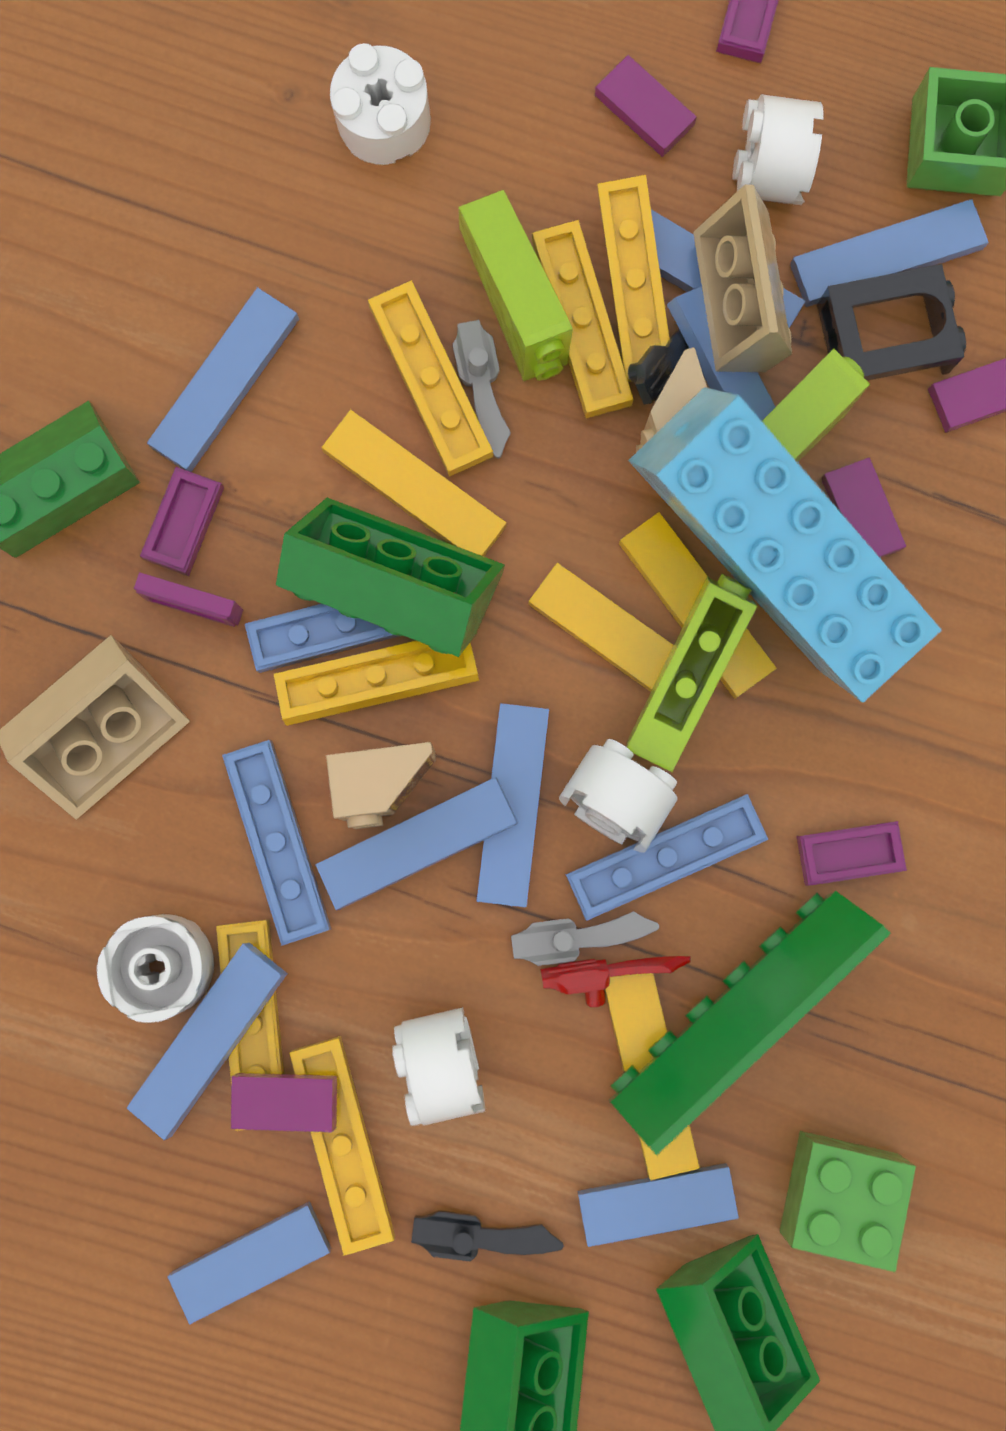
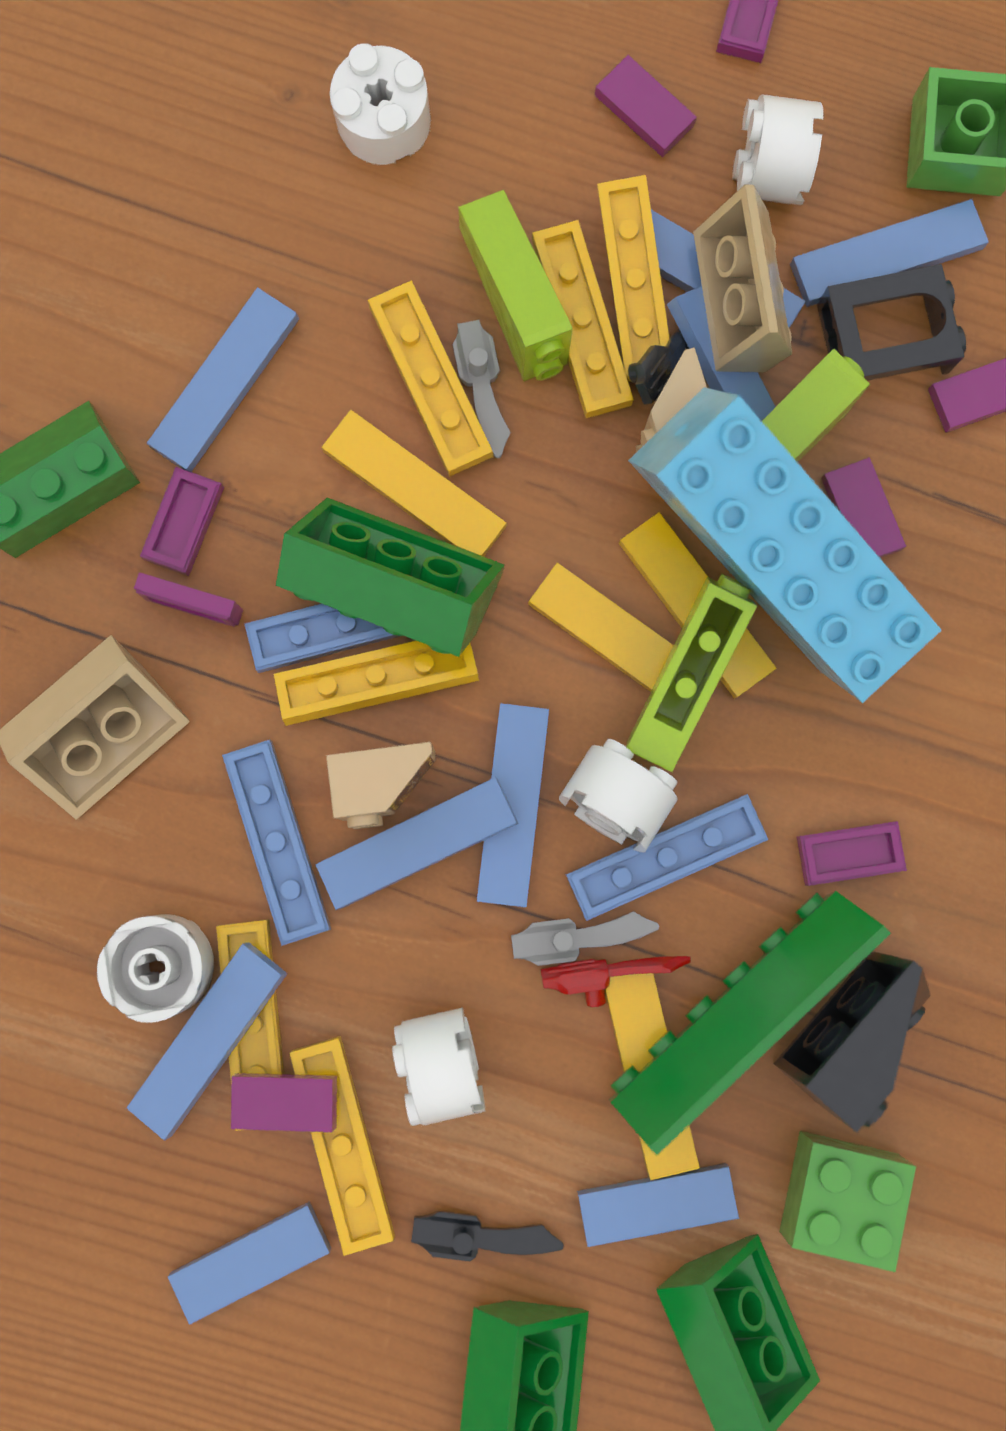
(857, 1038): none -> black slope

